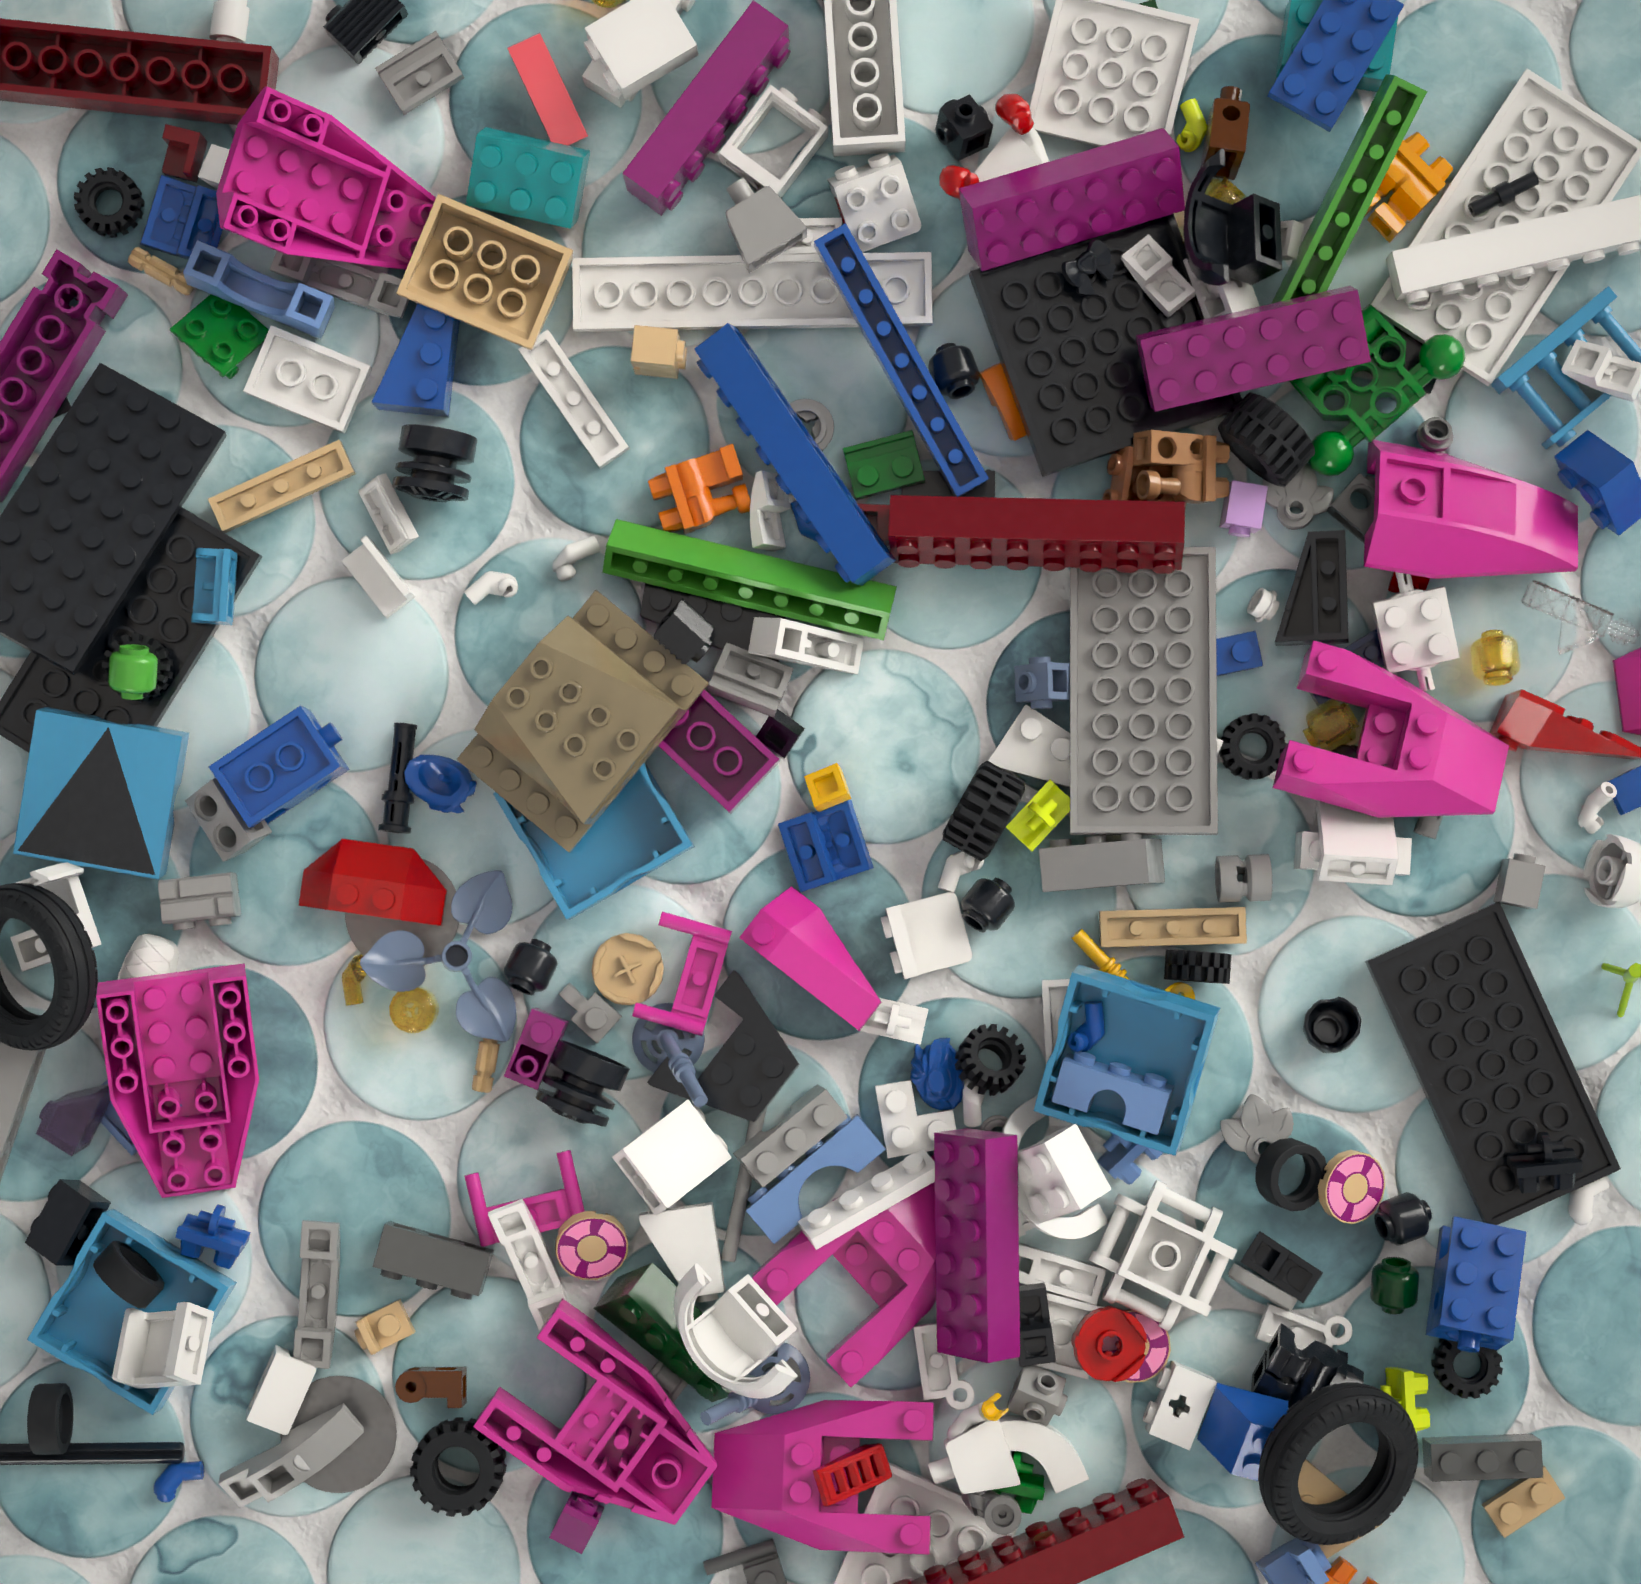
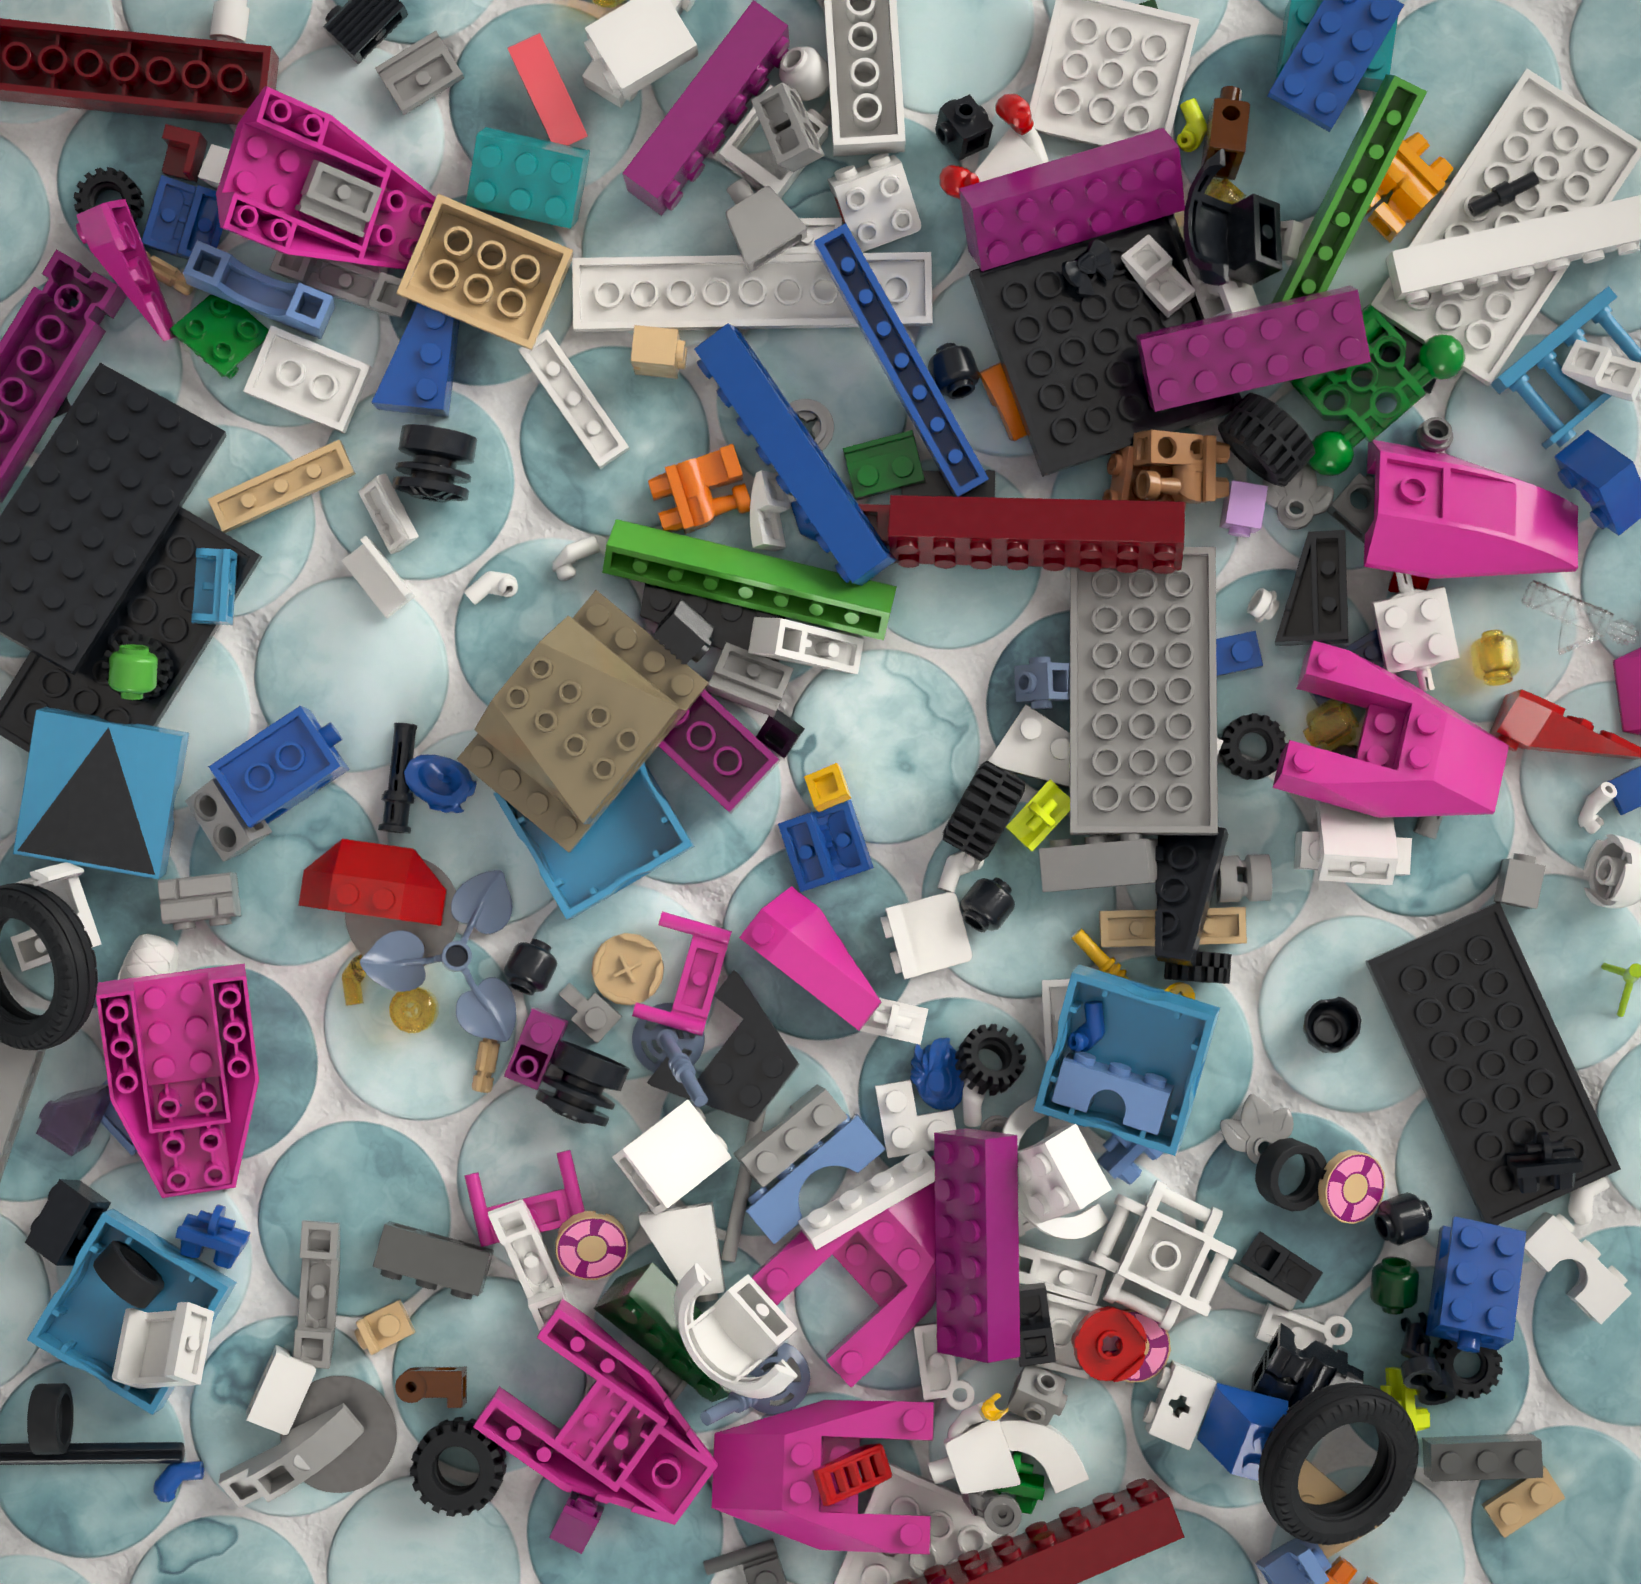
(119, 249): none -> dark pink wedge
(338, 198): none -> light grey plate
(787, 127): none -> light grey brick
(805, 72): none -> white head
(1184, 892): none -> black wing
(1421, 1371): none -> black piece
(1598, 1288): none -> white arch

